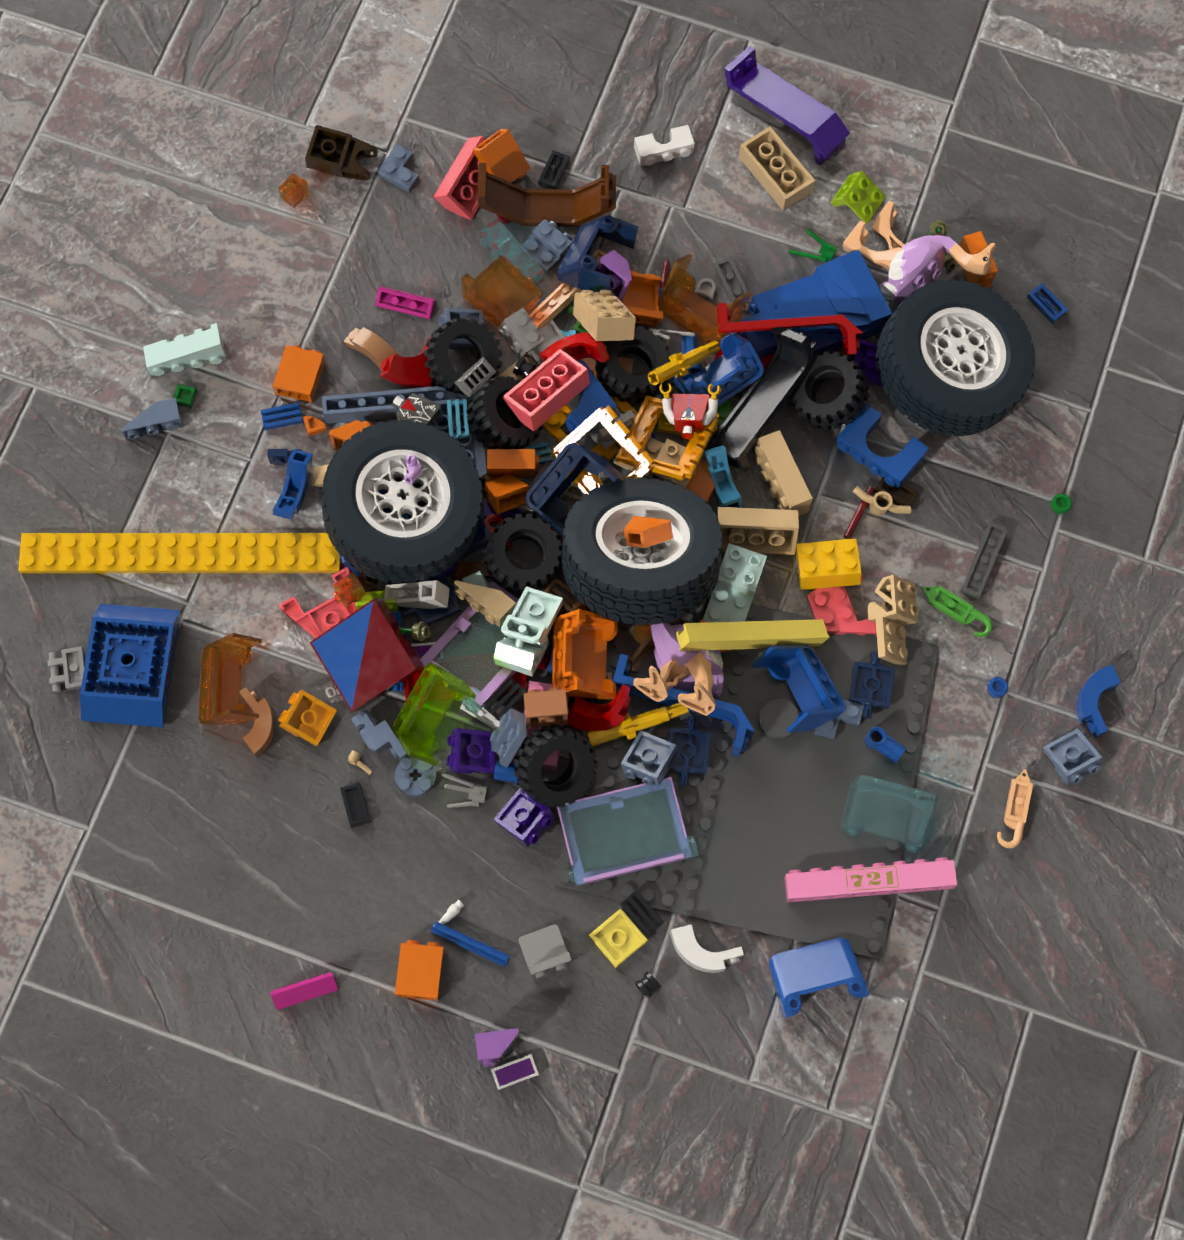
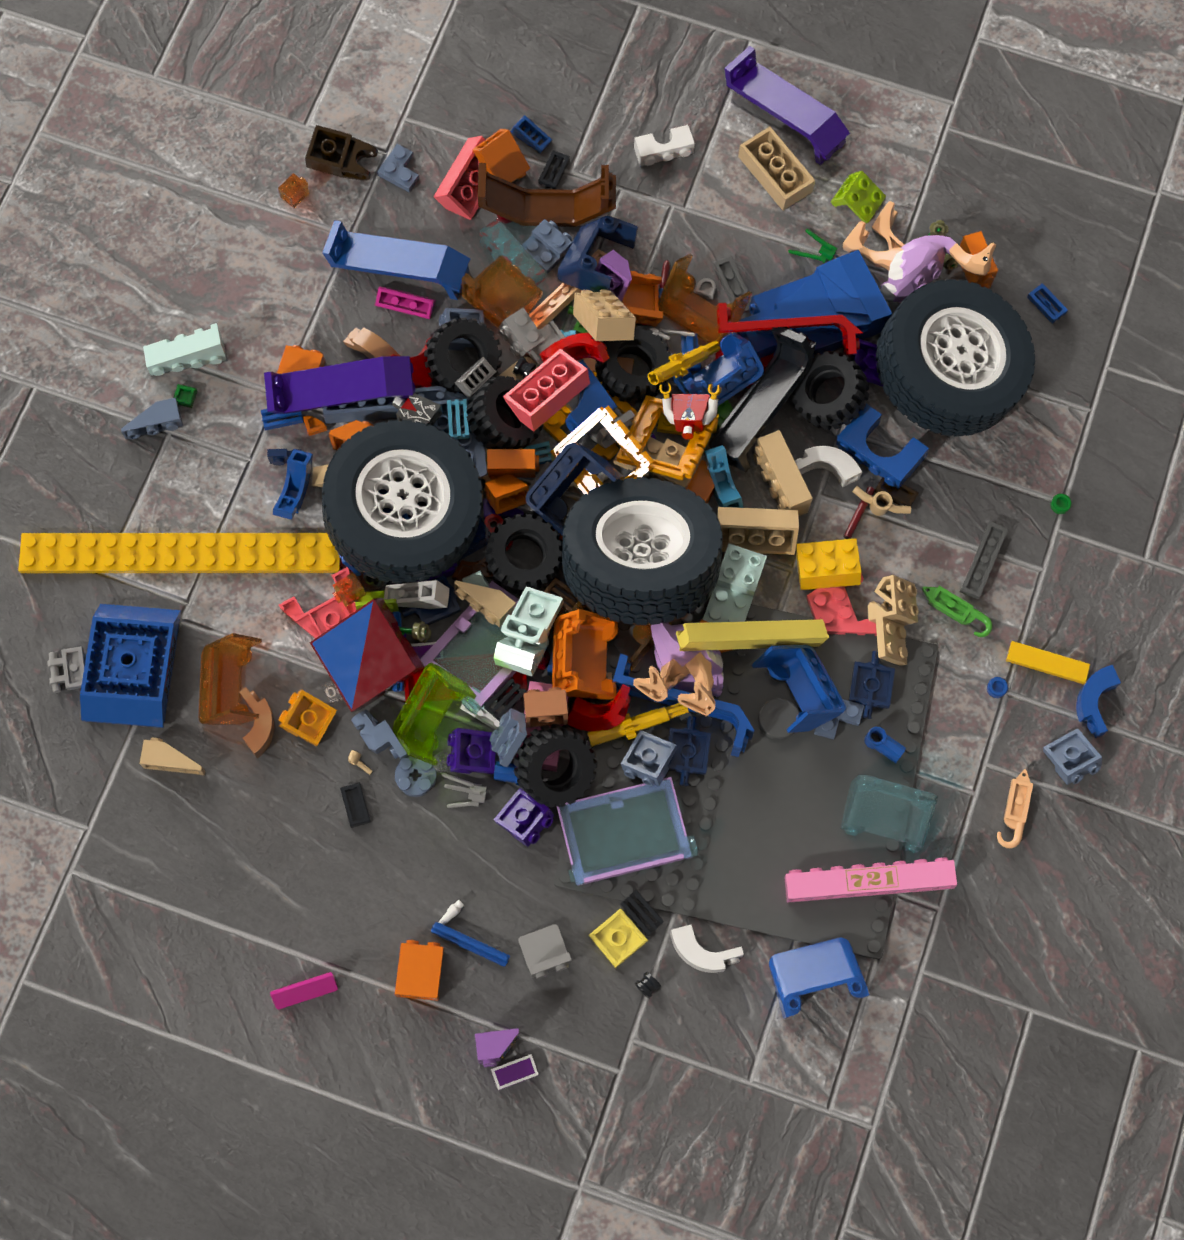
(161, 756): none -> tan slope
(339, 384): none -> dark purple panel
(396, 258): none -> panel
(414, 469): lavender arm -> none
(530, 126): none -> blue slope
(647, 531): orange slope -> none
(831, 459): none -> white arch
(1048, 662): none -> yellow tile

